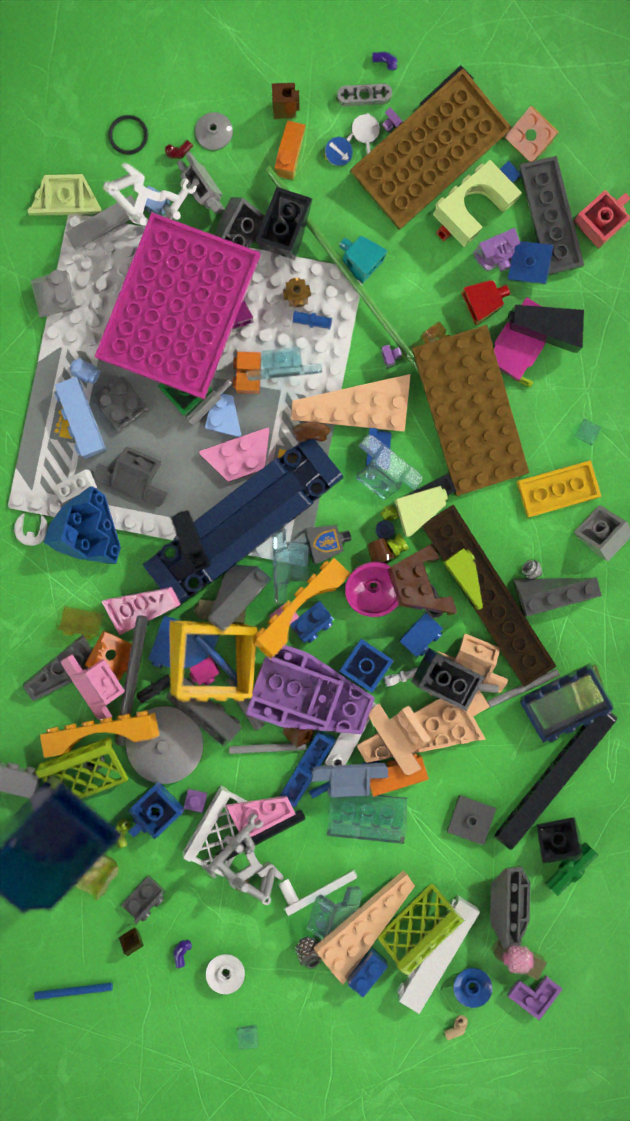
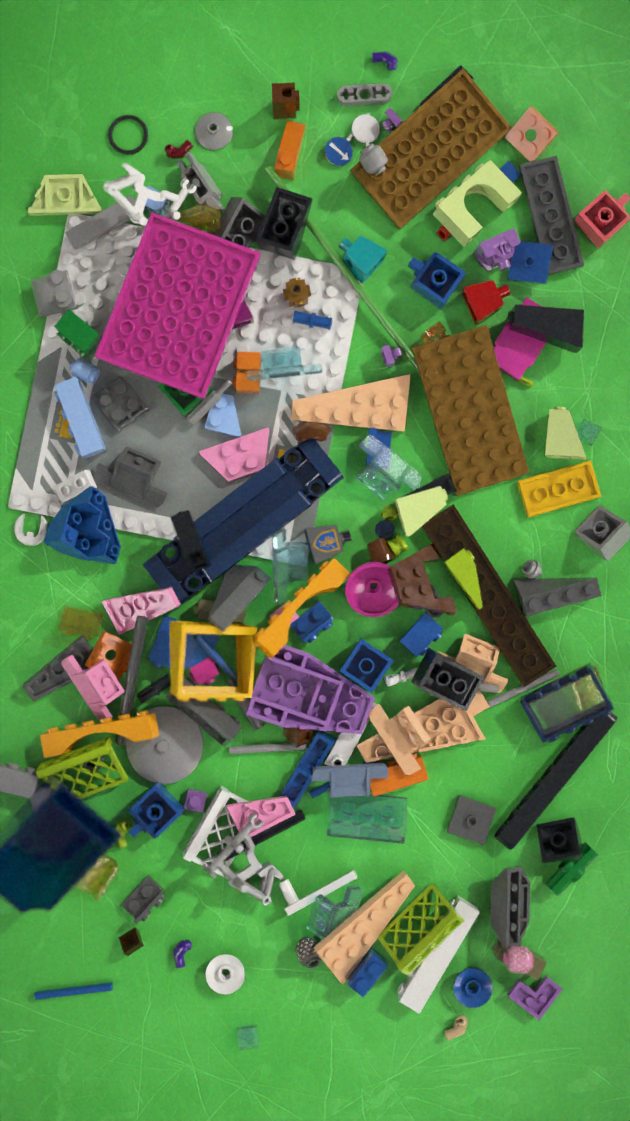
(77, 332): none -> green brick
(202, 218): none -> clear yellow bracket
(373, 159): none -> light grey head
(426, 274): none -> blue hinge
(562, 436): none -> yellowish green slope

